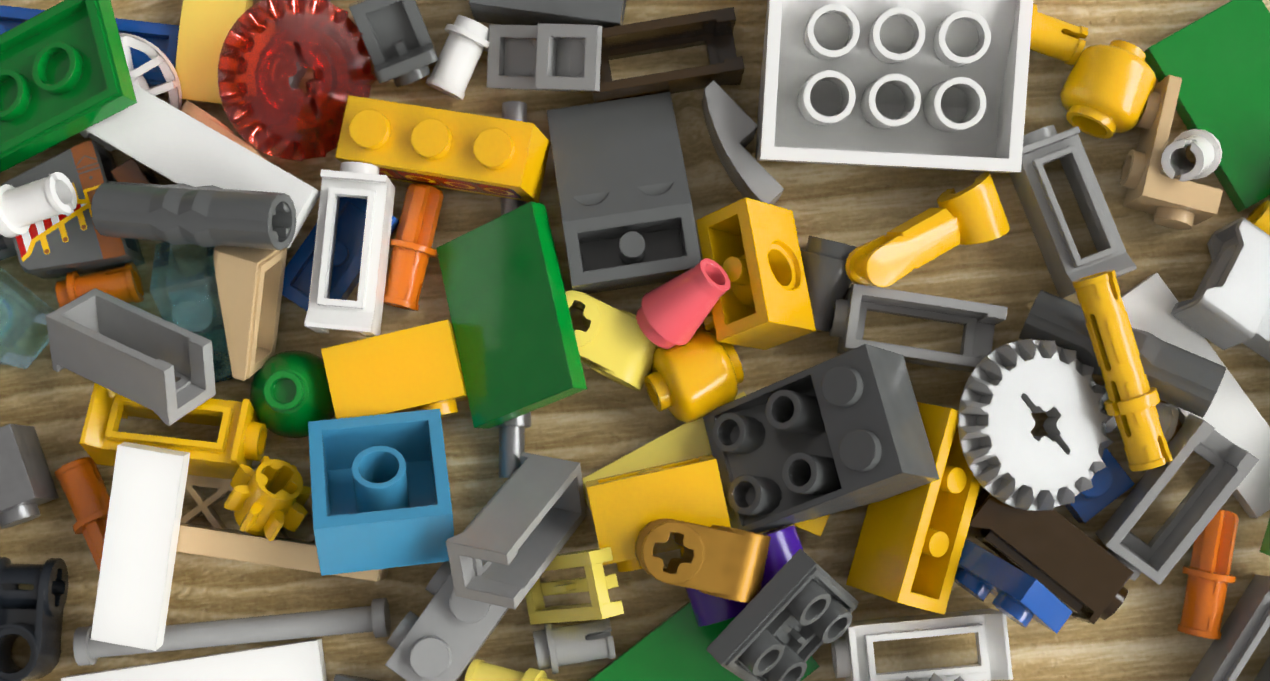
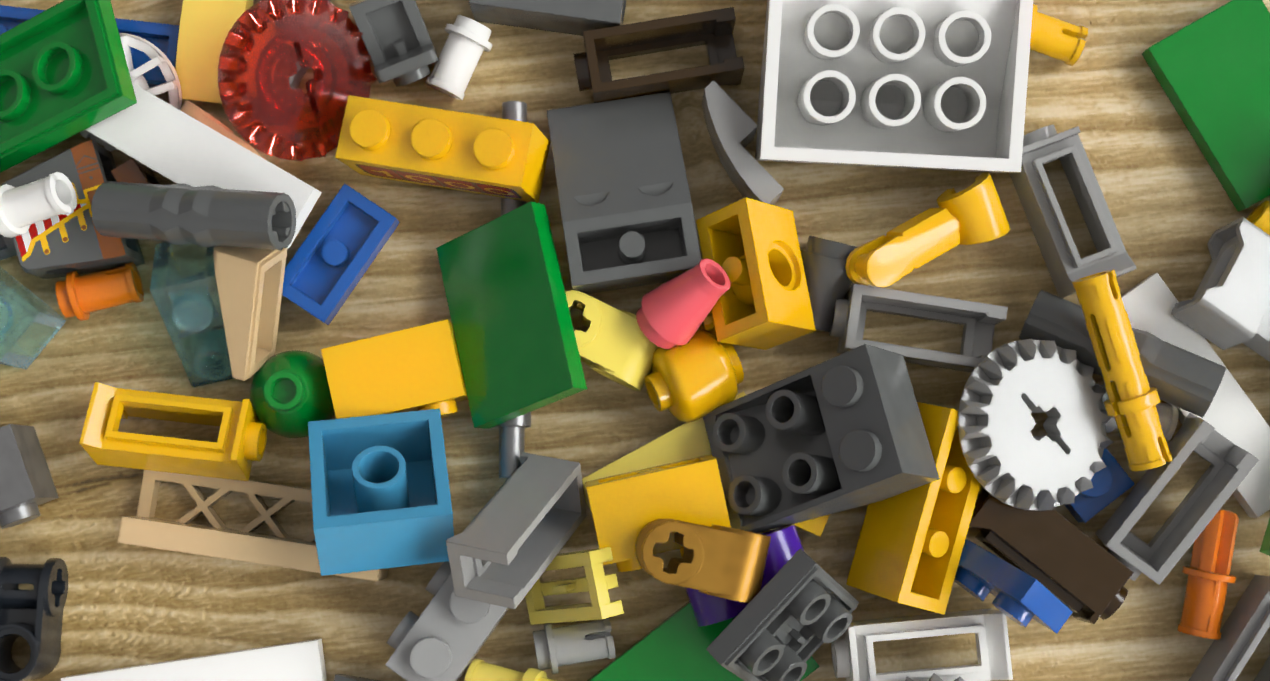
(88, 501): orange axle -> none
(133, 354): light grey window -> none
(140, 545): white tile -> none
(247, 630): light grey bar -> none
(268, 498): yellow gear -> none
(365, 314): white window -> none
(412, 246): orange axle -> none
(544, 57): light grey slope -> none
(1108, 89): yellow head -> none
(1170, 201): tan bracket -> none
(1206, 151): white pin -> none

